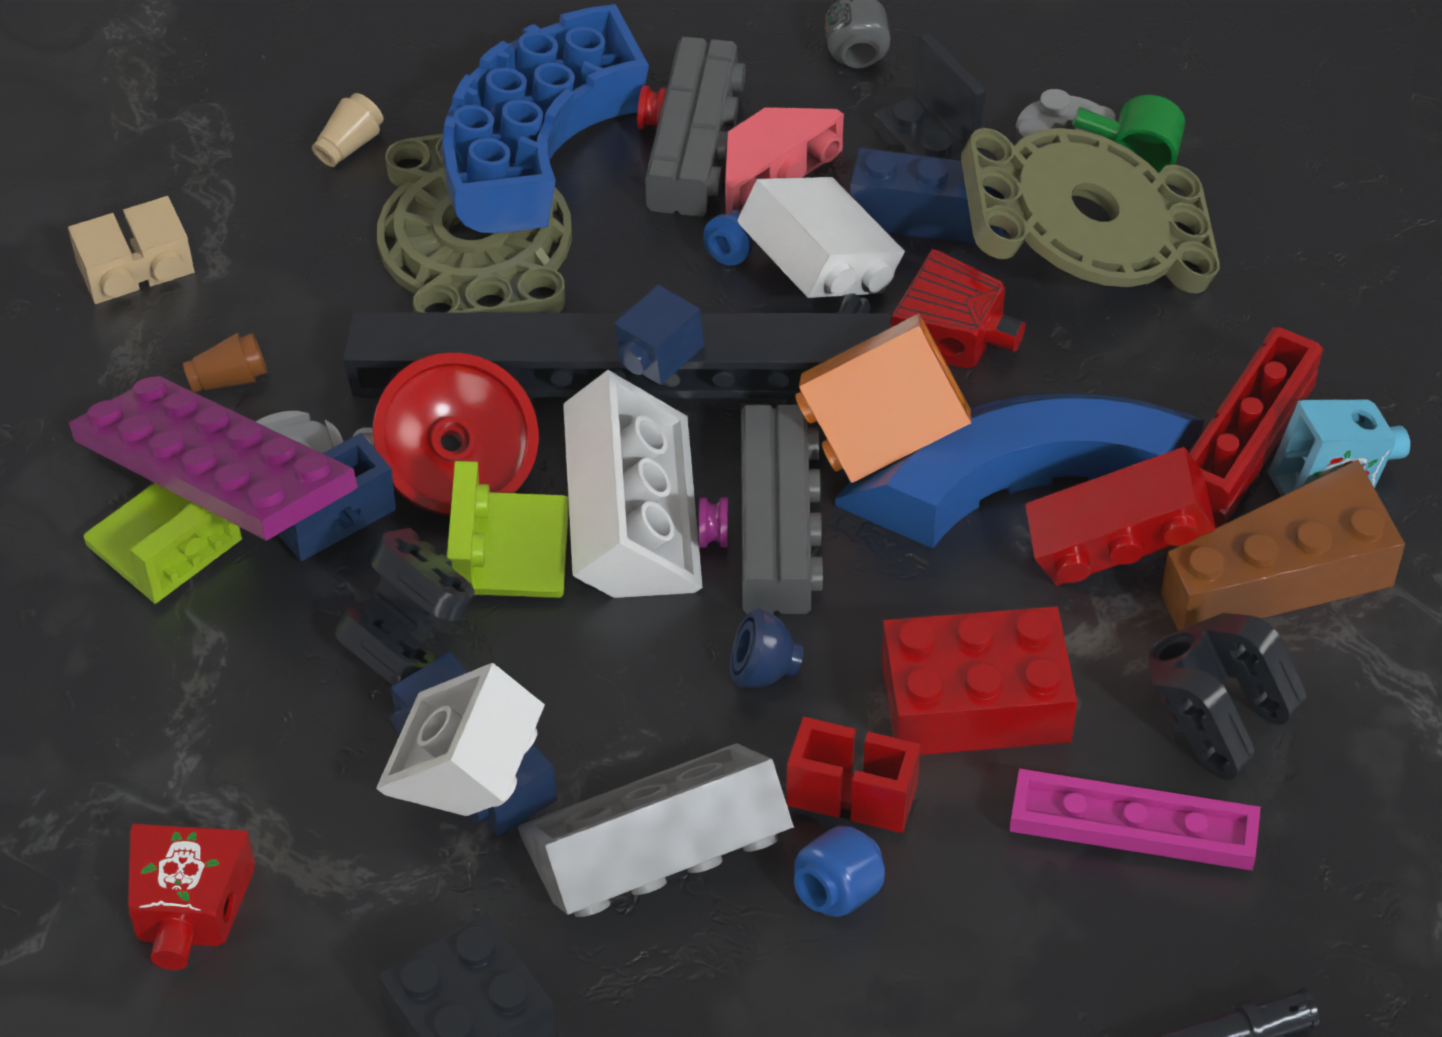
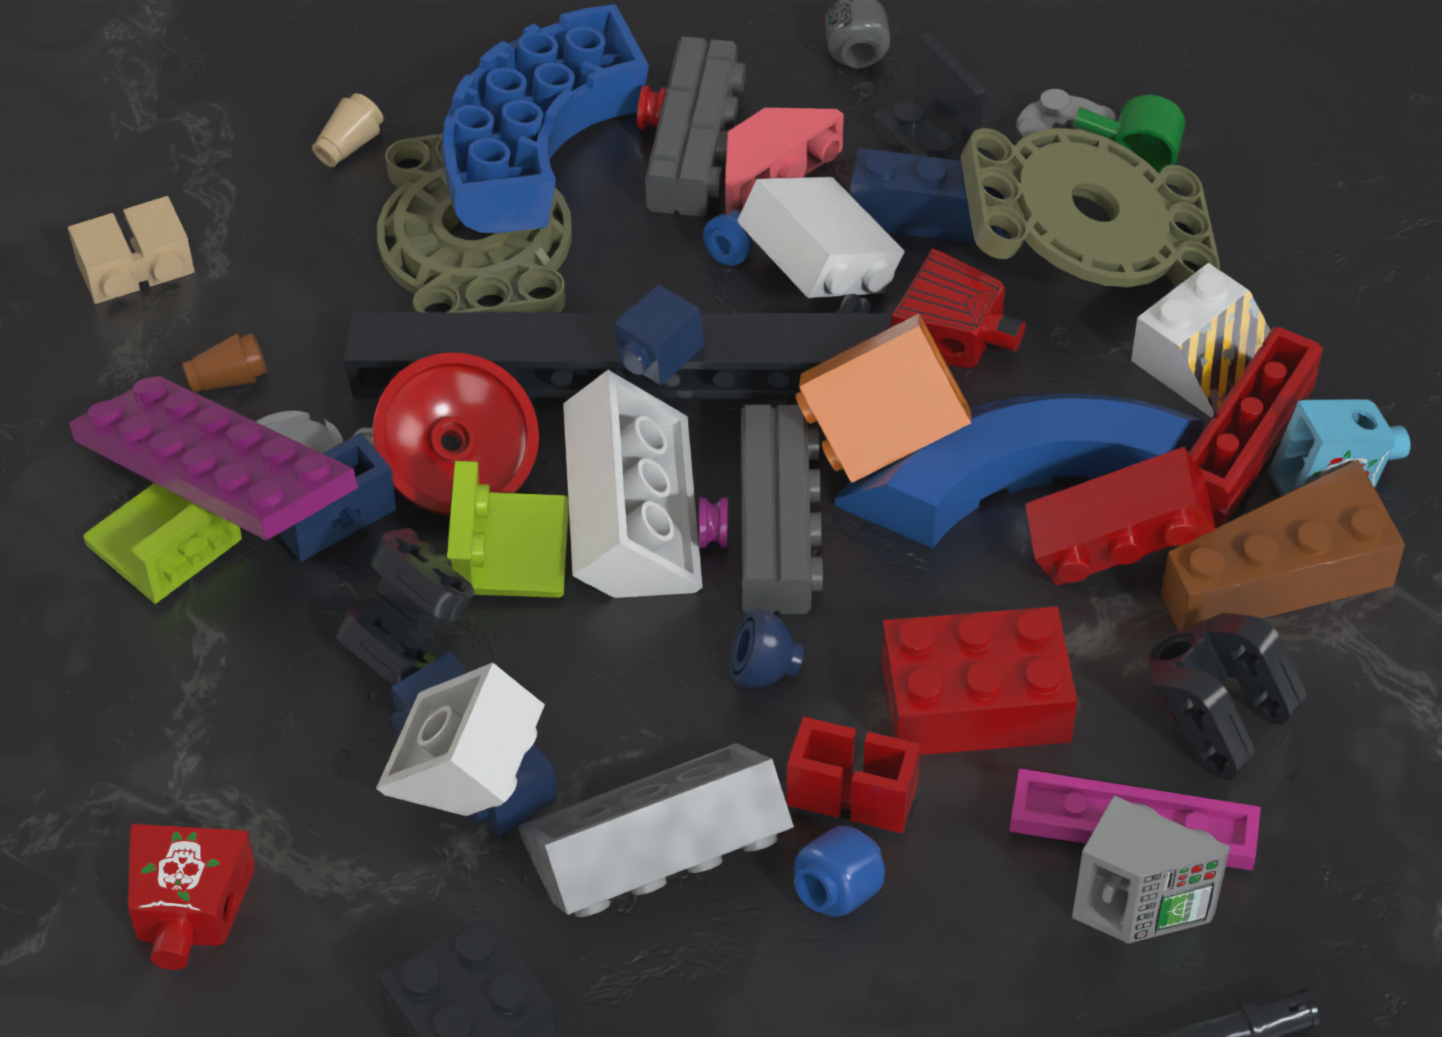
(1147, 874): none -> light grey slope
(1200, 337): none -> slope

